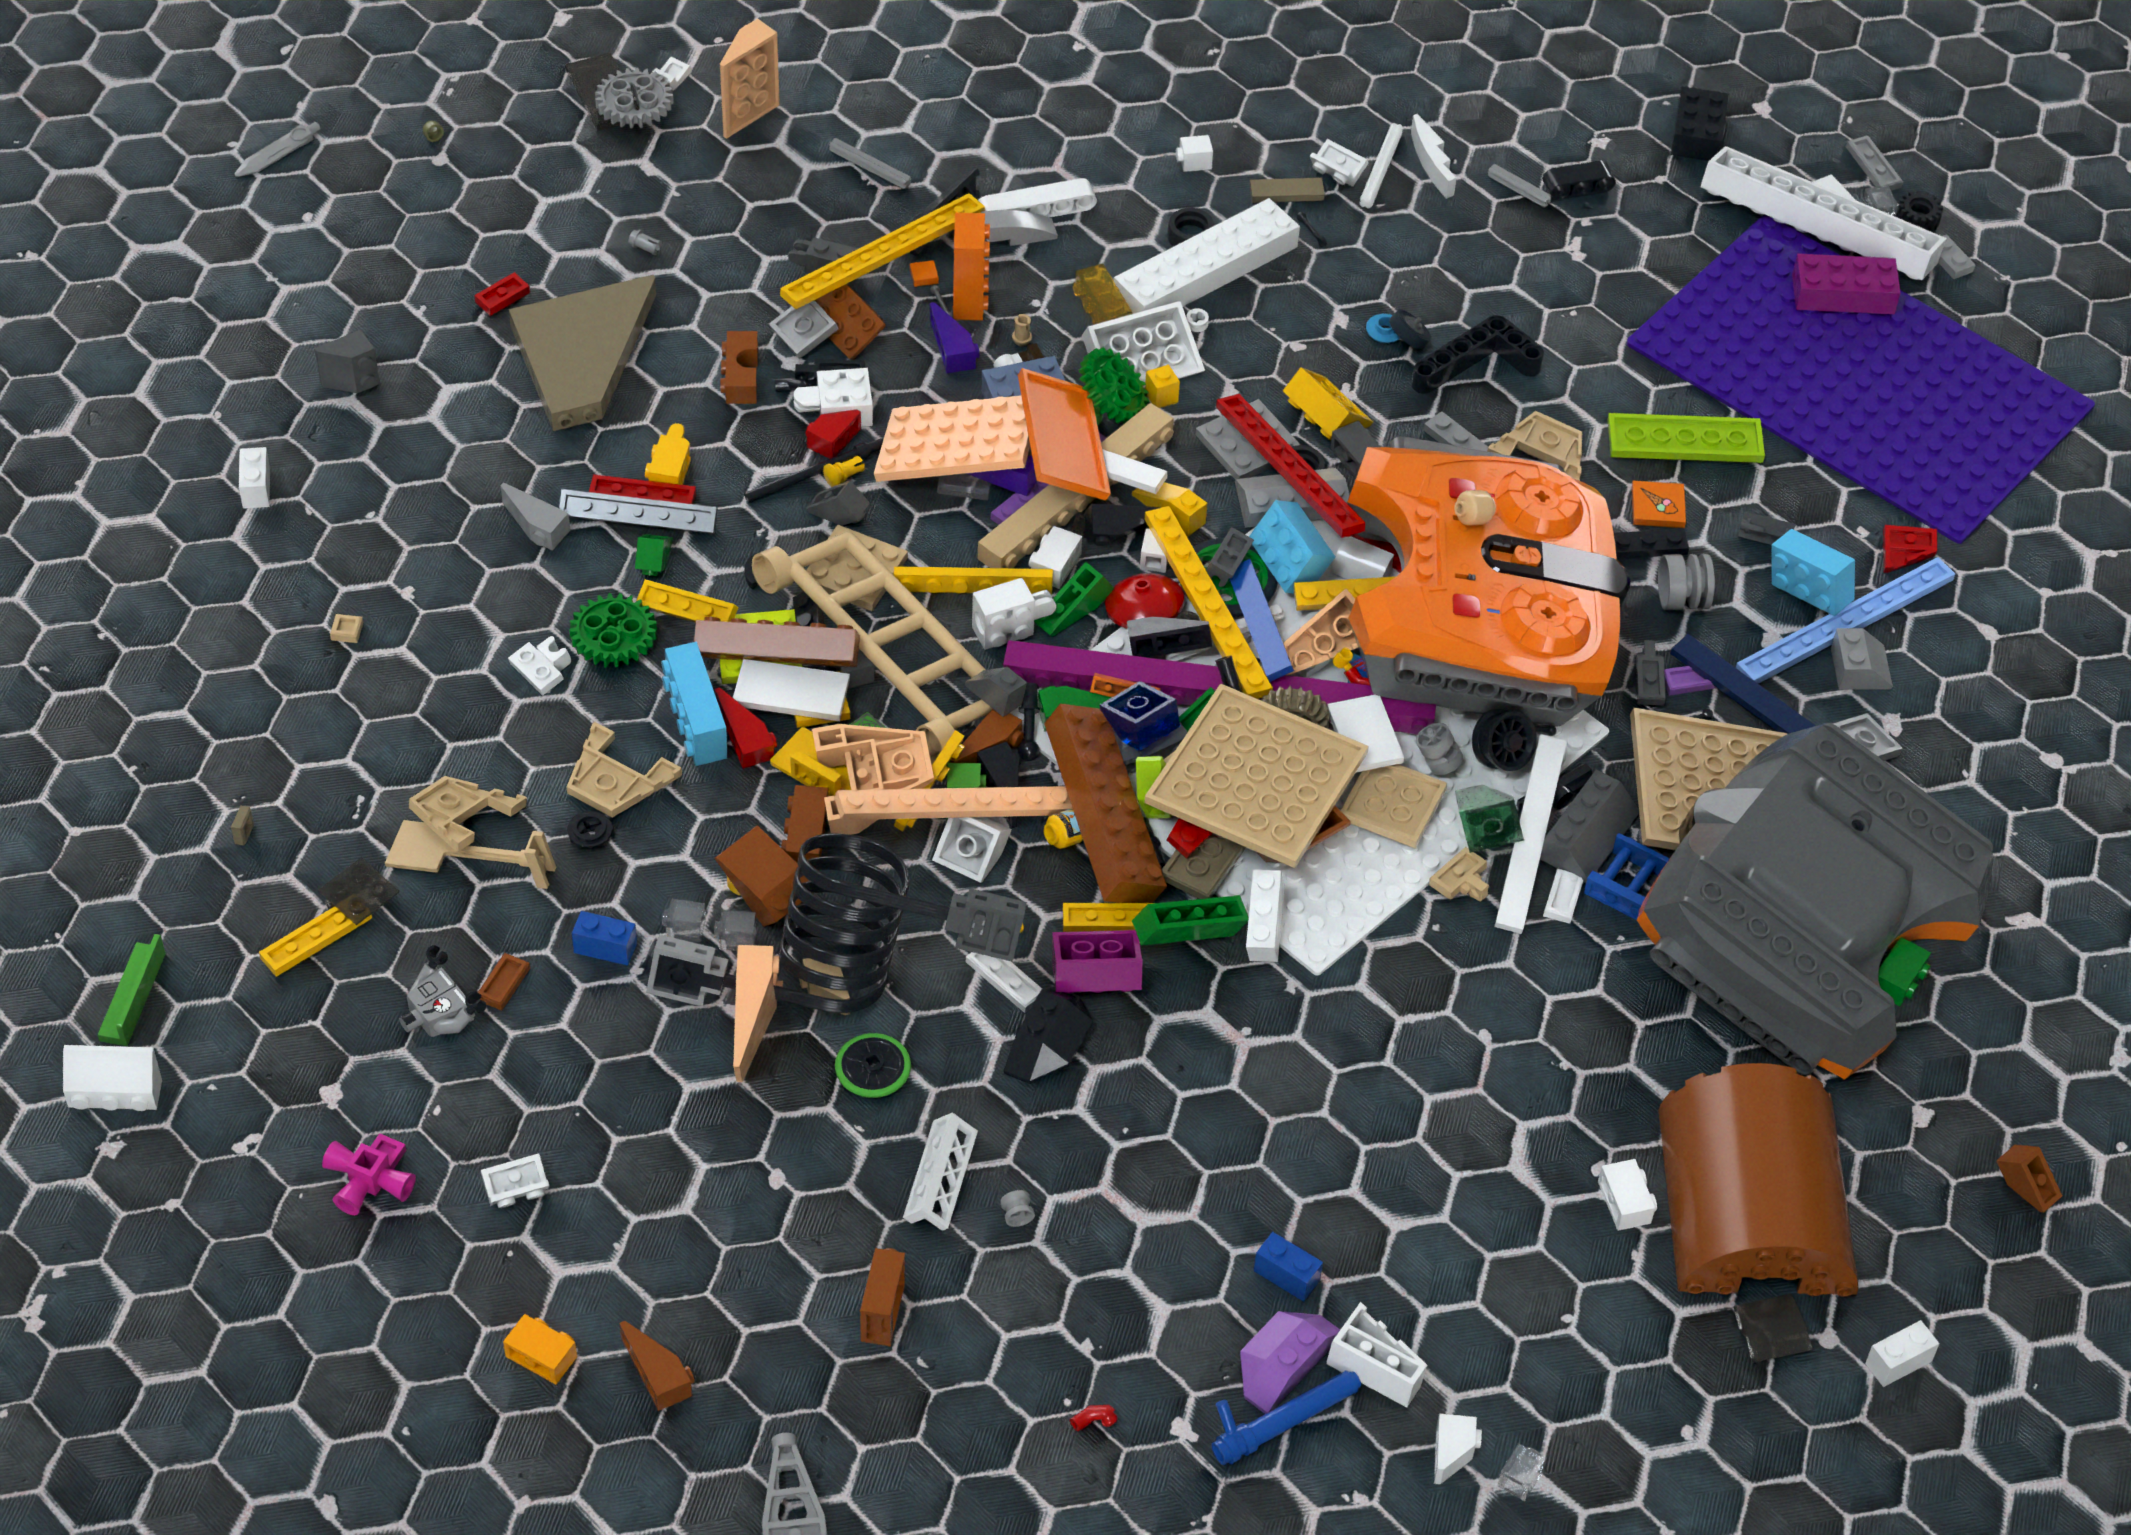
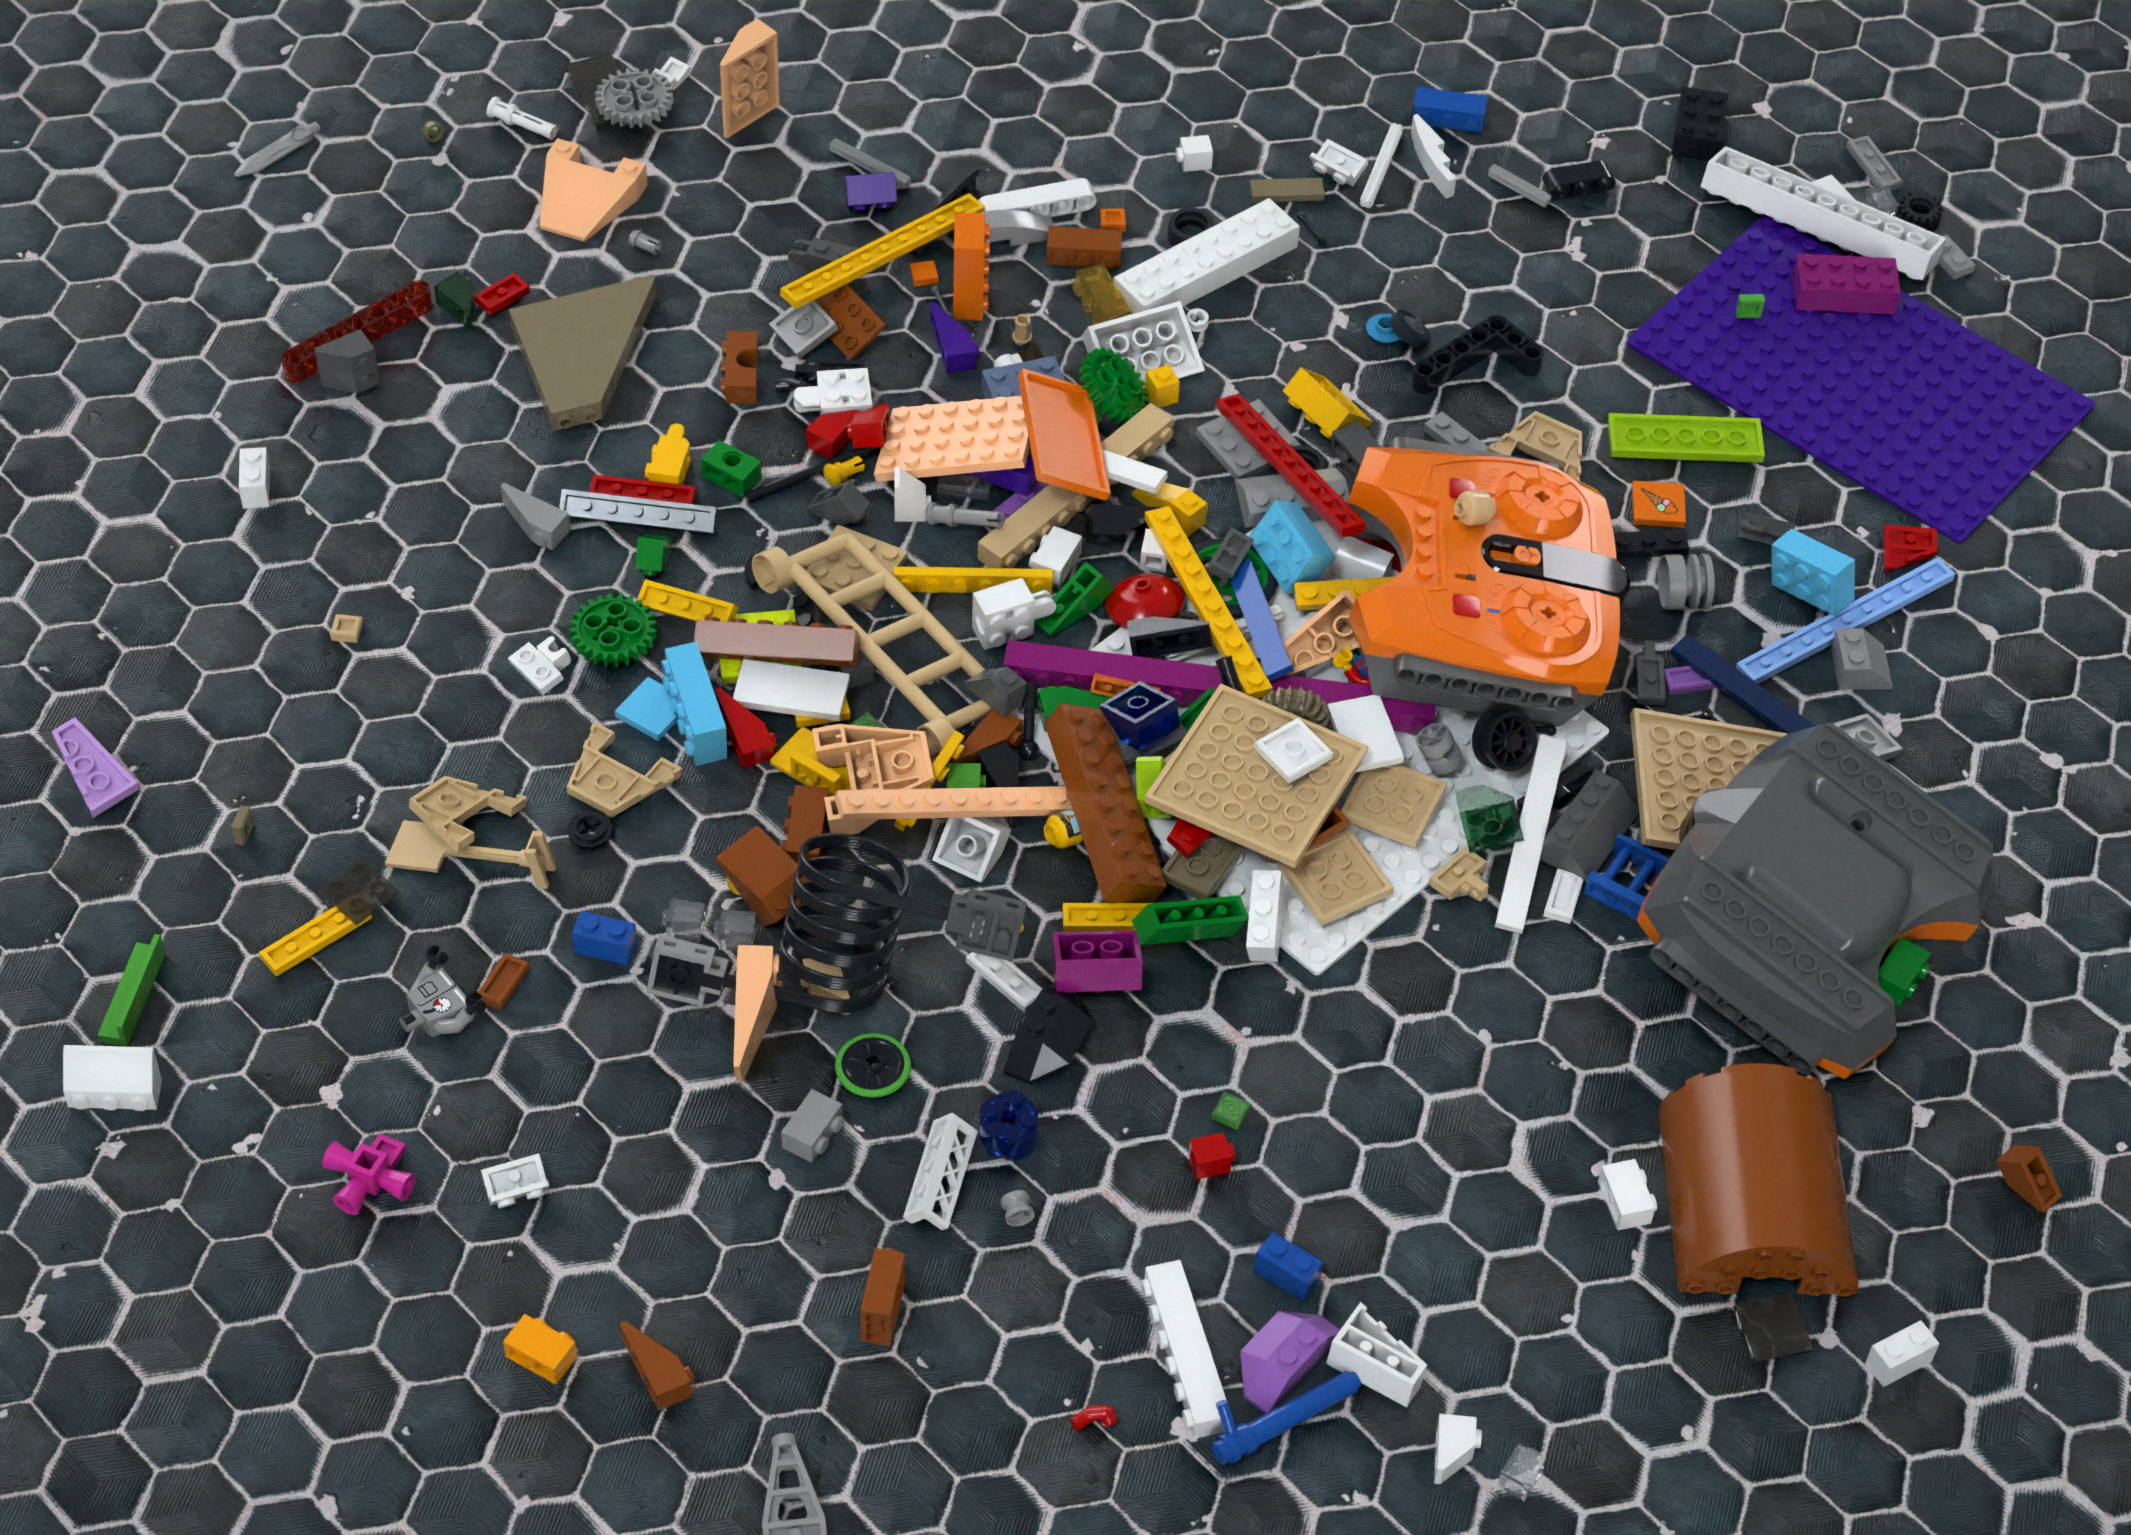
(93, 768): none -> lavender wing
(374, 321): none -> clear red beam
(457, 297): none -> clear green slope
(513, 115): none -> white pin
(583, 198): none -> light nougat wedge
(648, 709): none -> medium azure tile
(731, 468): none -> green brick
(812, 1126): none -> light grey brick
(869, 427): none -> red slope
(870, 189): none -> dark purple brick
(910, 497): none -> white slope
(954, 515): none -> light grey pin
(1008, 1125): none -> clear blue brick
(1084, 247): none -> dark orange brick
(1113, 219): none -> orange tile
(1185, 1346): none -> white brick
(1210, 1155): none -> red brick
(1231, 1110): none -> bright green tile
(1293, 750): none -> white plate
(1337, 878): none -> tan plate
(1450, 109): none -> blue brick
(1750, 306): none -> bright green tile

